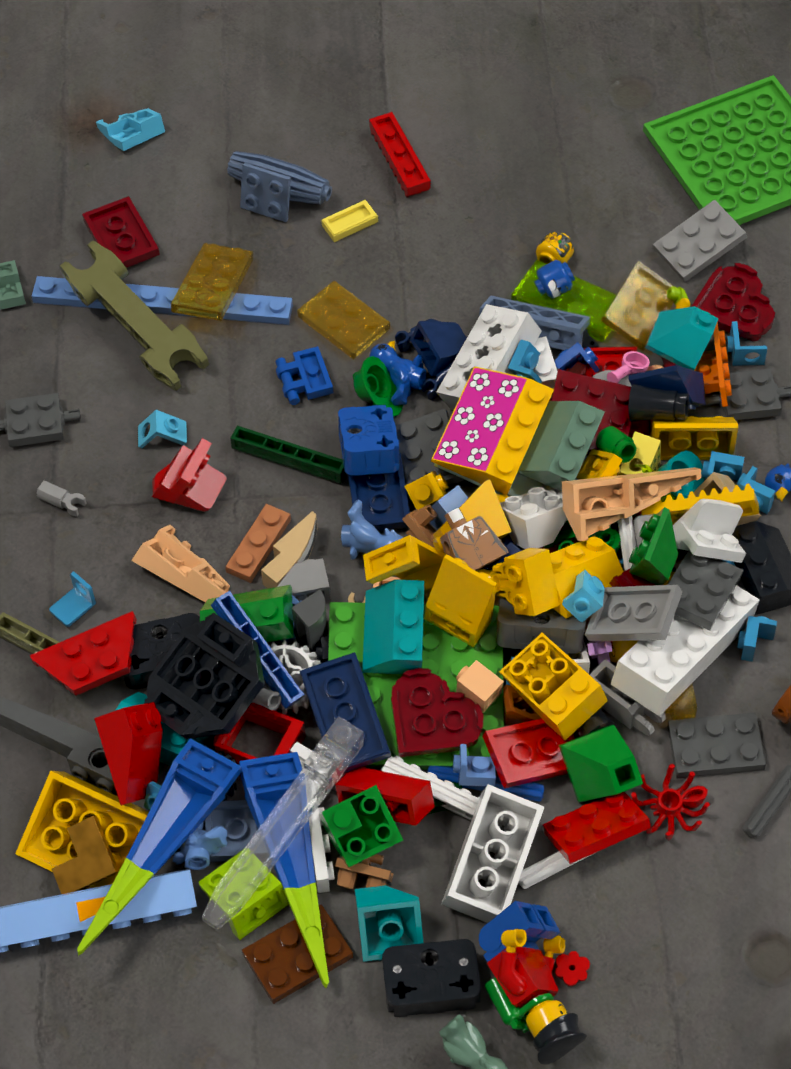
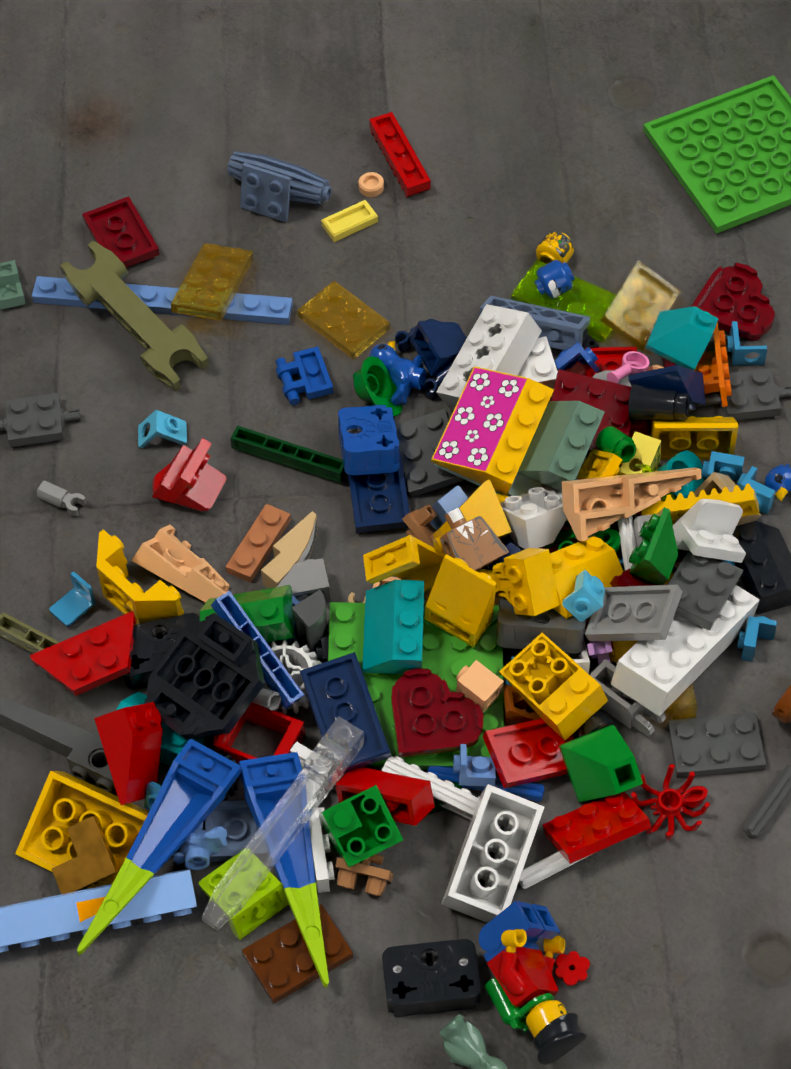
(132, 128): medium azure slope -> none
(152, 605): none -> yellow slope
(362, 535): medium blue animal -> none
(371, 184): none -> light nougat tile
(387, 920): teal slope -> none
(427, 489): yellow bracket -> none
(525, 360): dark azure bracket -> none
(678, 296): lime arm -> none
(699, 240): light grey plate -> none

